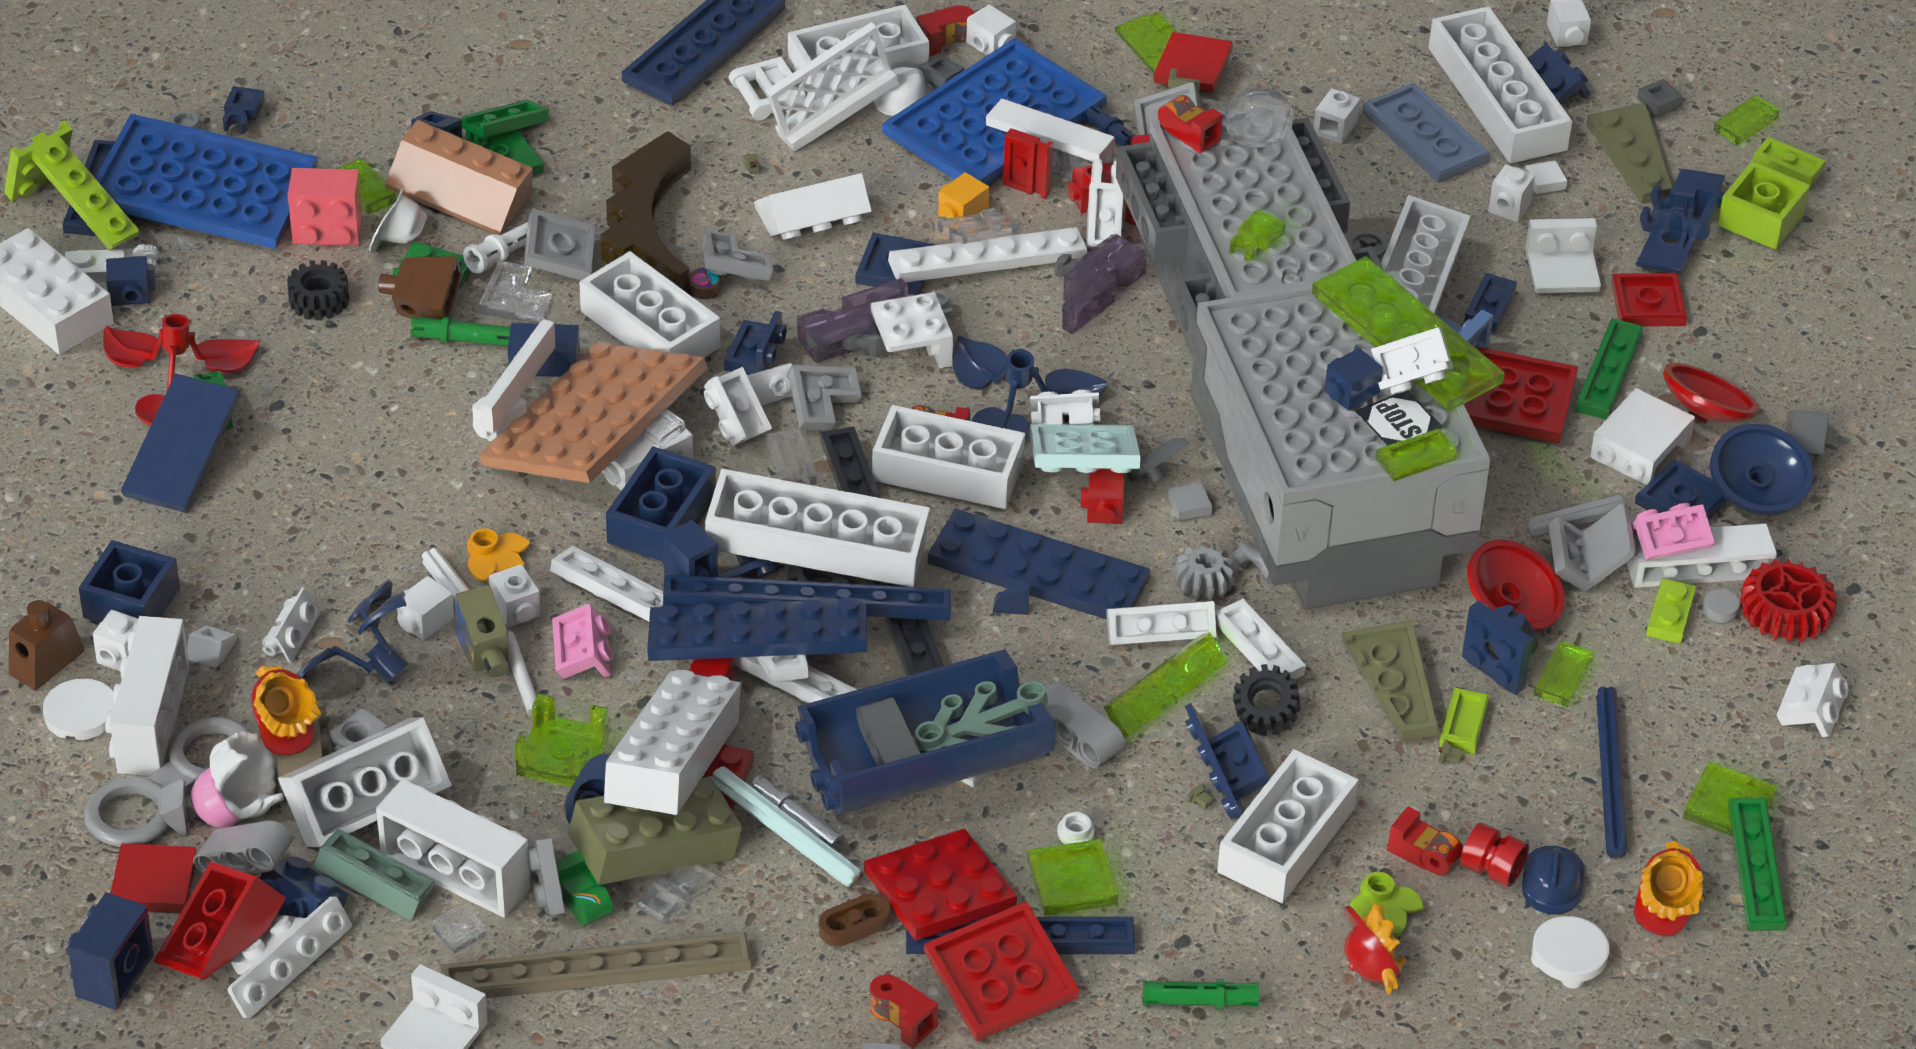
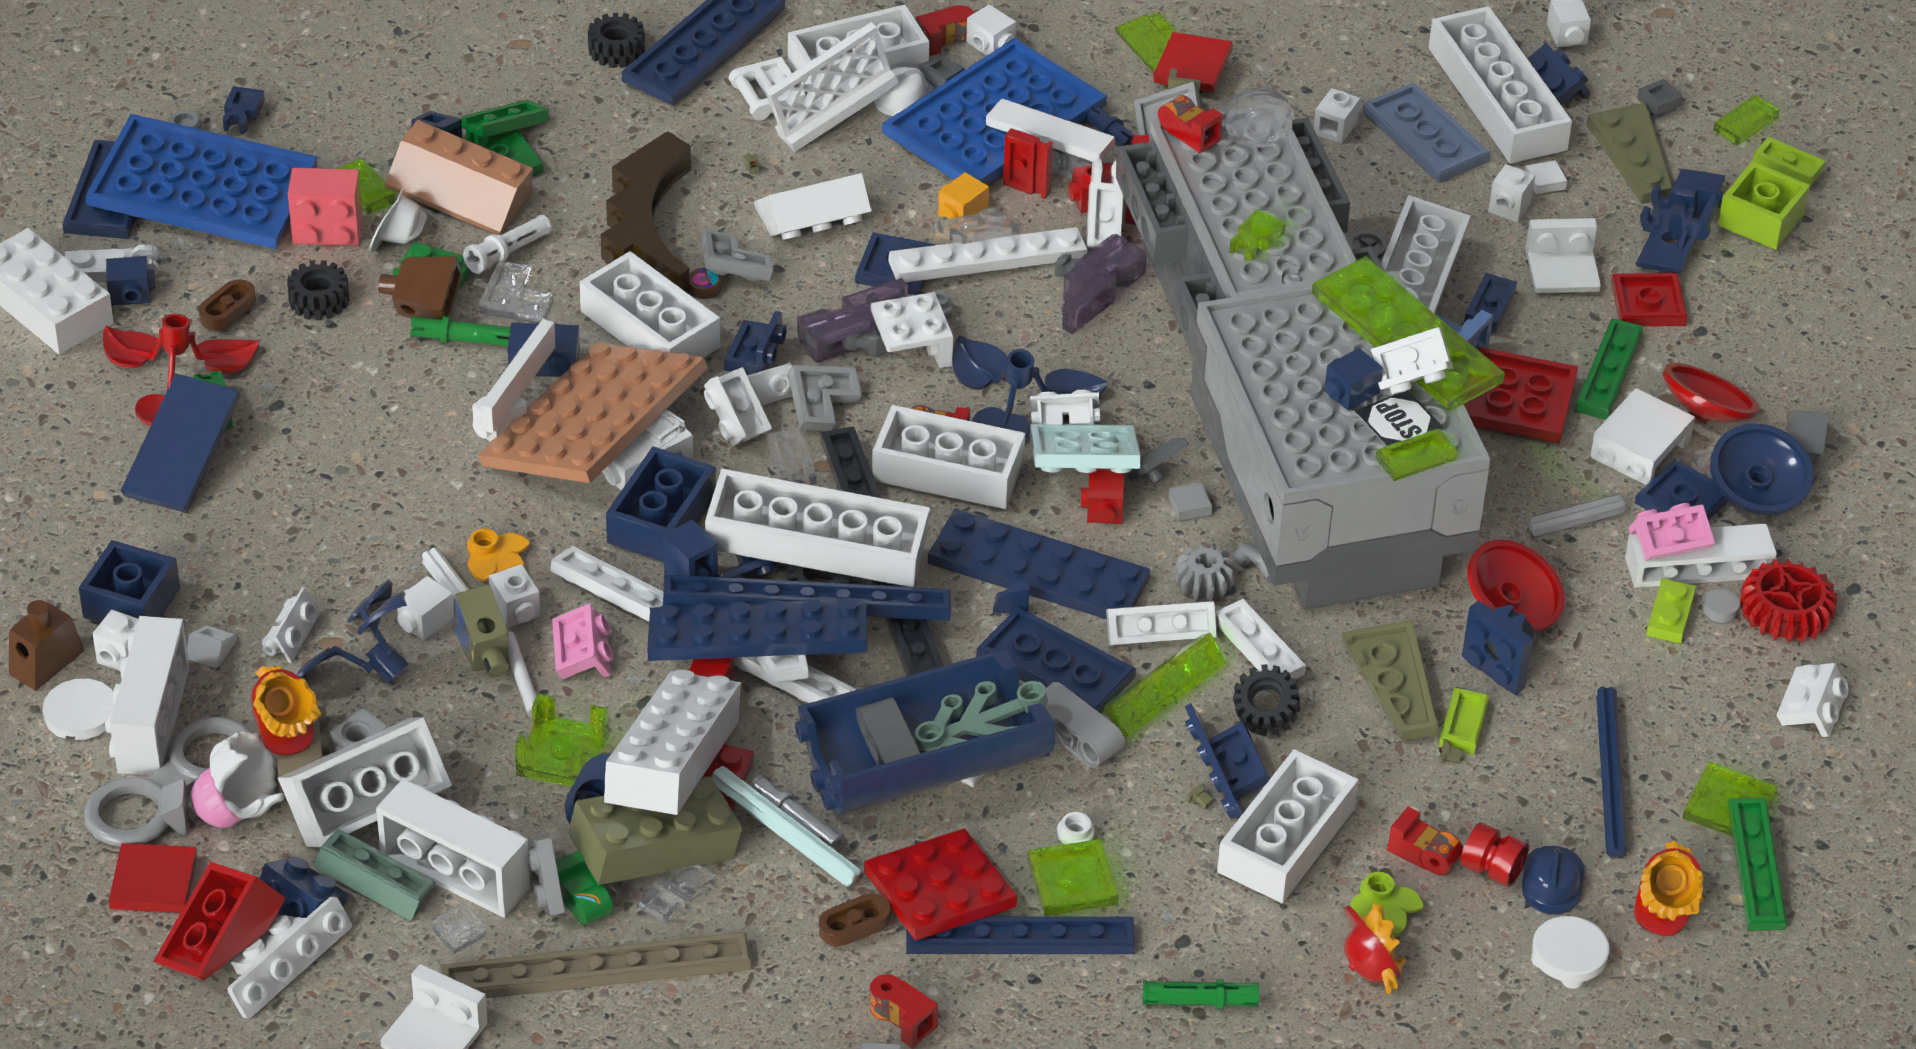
(53, 162): lime bracket -> none
(110, 950): dark blue brick -> none
(227, 304): none -> reddish brown plate
(245, 847): light grey beam -> none
(559, 244): light grey plate -> none
(616, 40): none -> black tyre
(1001, 971): red plate -> none
(1052, 655): none -> dark blue tile
(1563, 673): clear neon green tile -> none
(1594, 553): light grey bracket -> none

